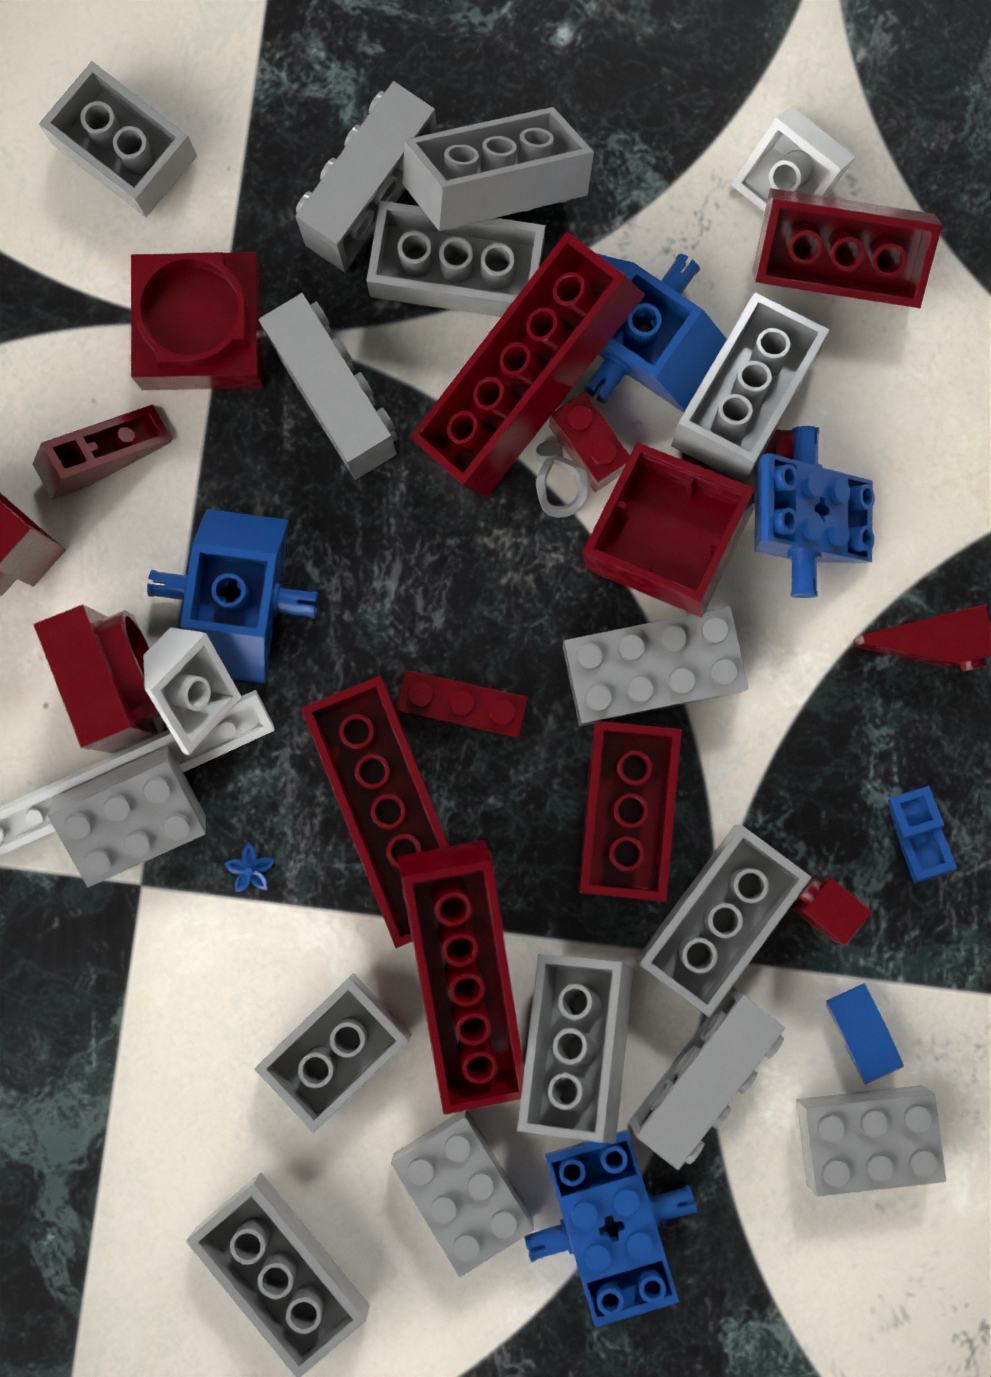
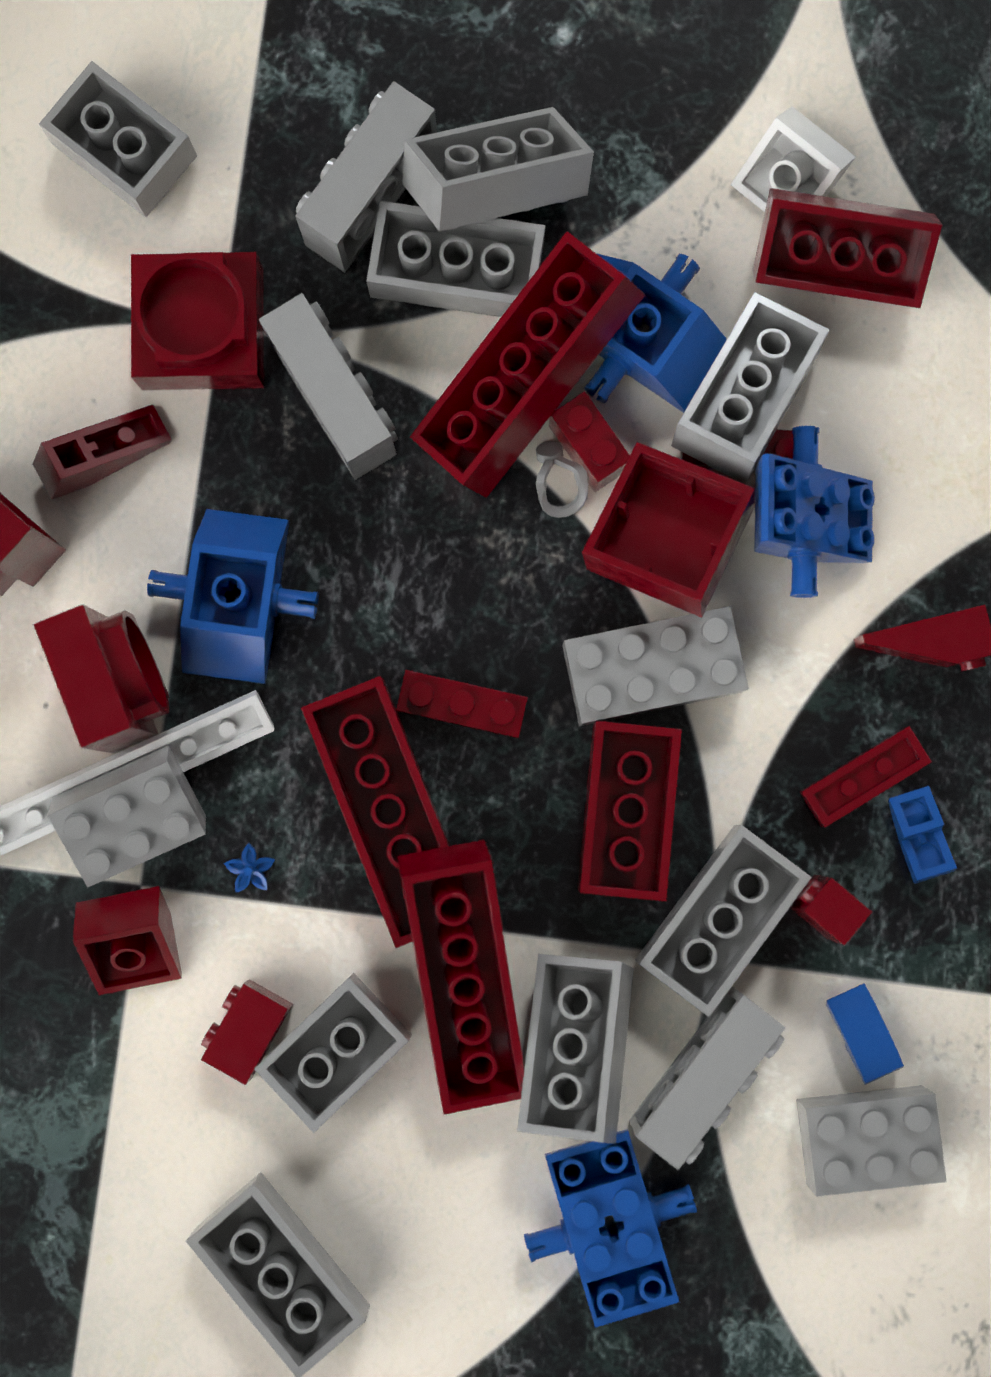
(127, 940): none -> dark red slope
(188, 685): white slope -> none
(245, 1031): none -> dark red brick
(462, 1192): light grey brick -> none
(865, 776): none -> dark red plate

